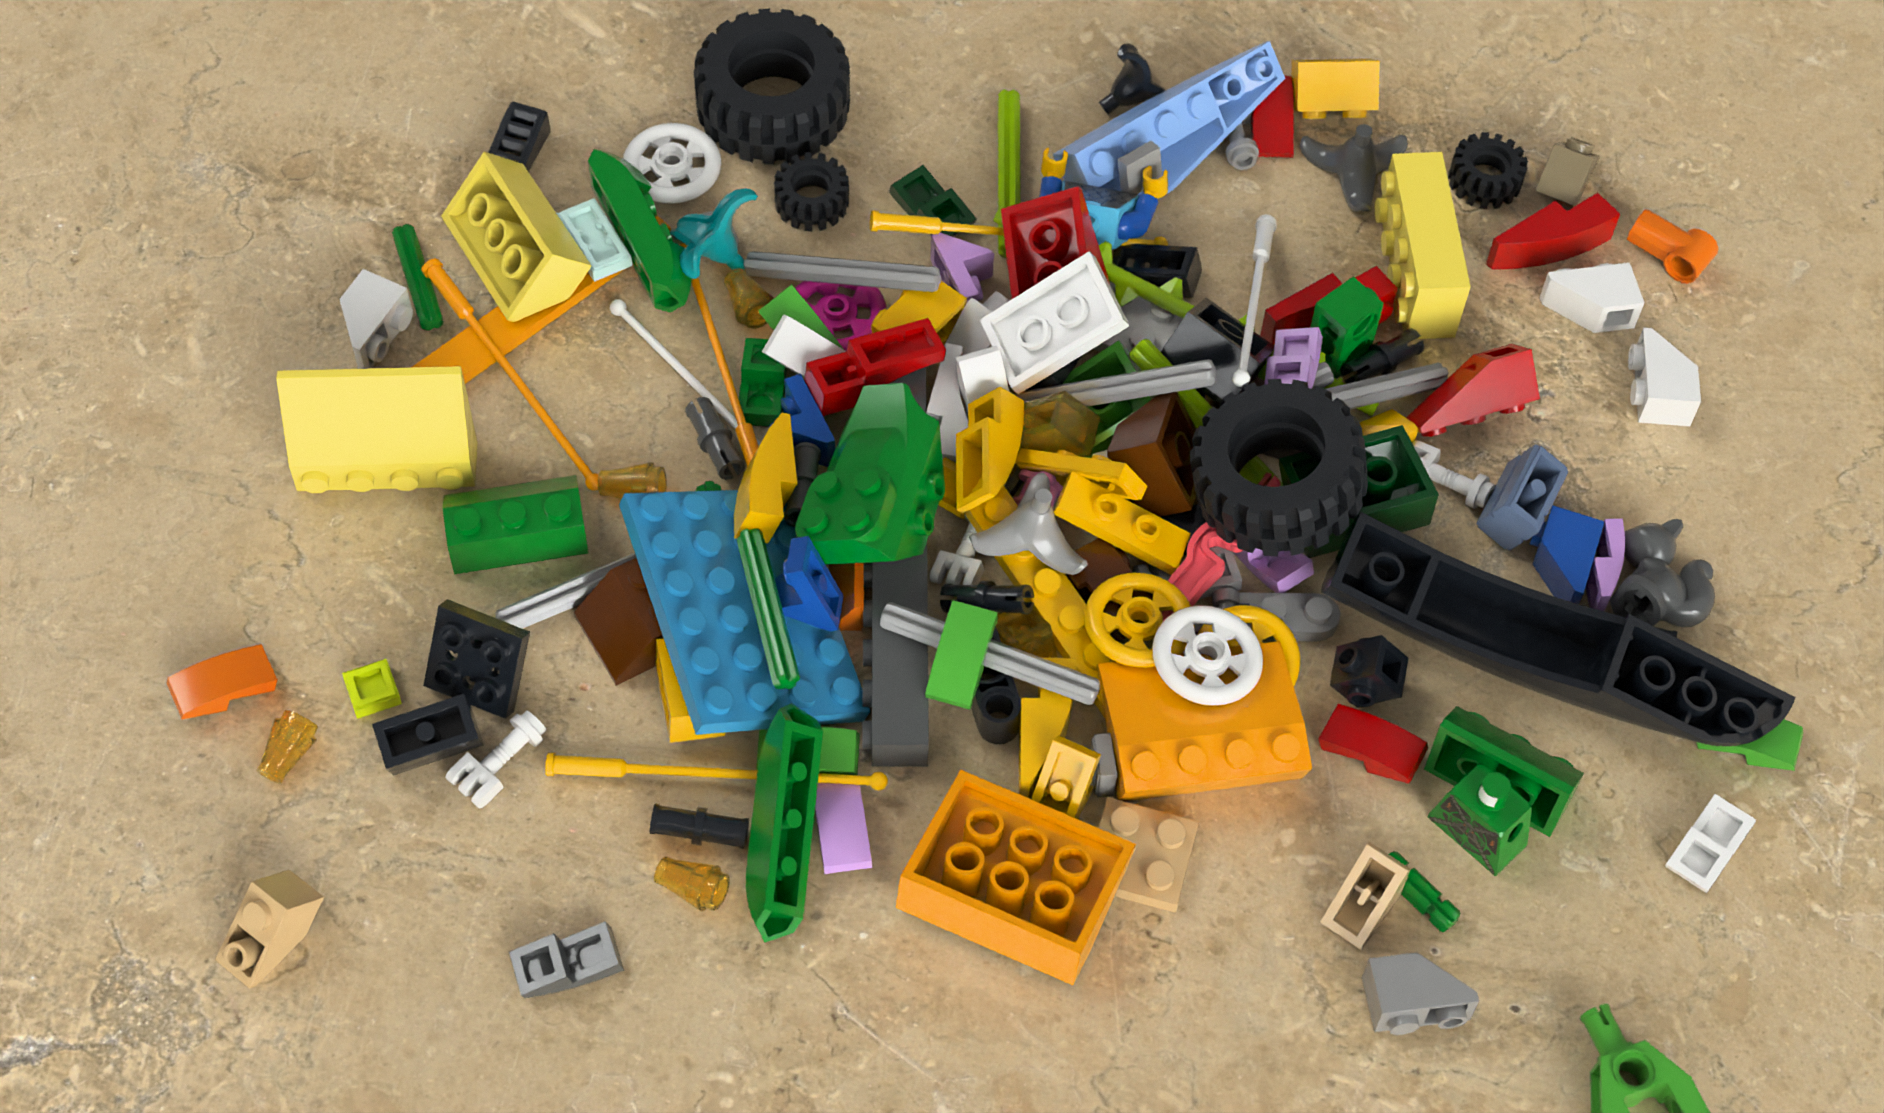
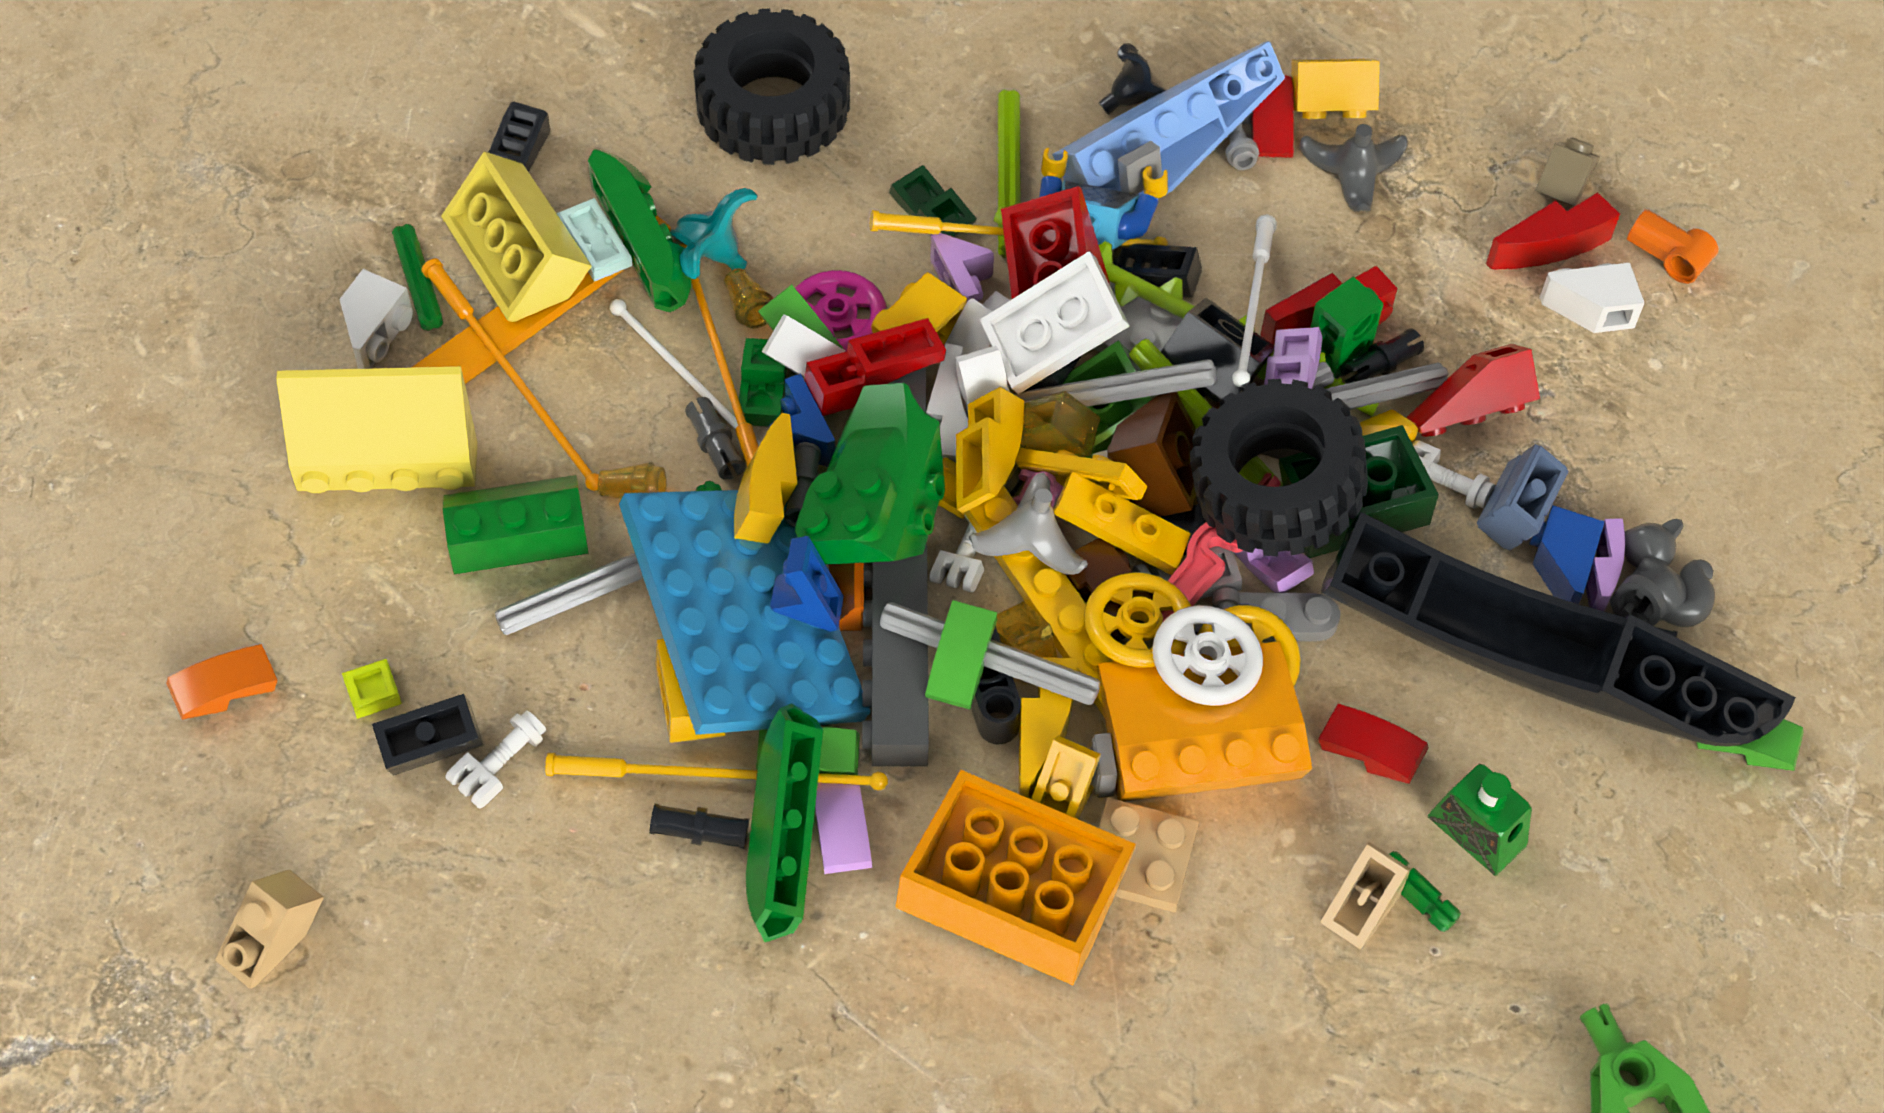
(287, 743): clear yellow cone -> none
(481, 646): black plate -> none
(567, 963): slope -> none
(621, 622): reddish brown slope -> none
(674, 161): white plate -> none
(694, 882): clear yellow cone -> none
(768, 609): green axle -> none
(811, 209): black tyre -> none
(843, 271): light grey axle -> none
(990, 597): black pin -> none
(1369, 671): black brick -> none
(1413, 993): light grey slope -> none
(1422, 245): light yellow brick -> none
(1482, 186): black tyre -> none
(1541, 779): green slope -> none
(1664, 381): white slope -> none
(1710, 843): white slope -> none

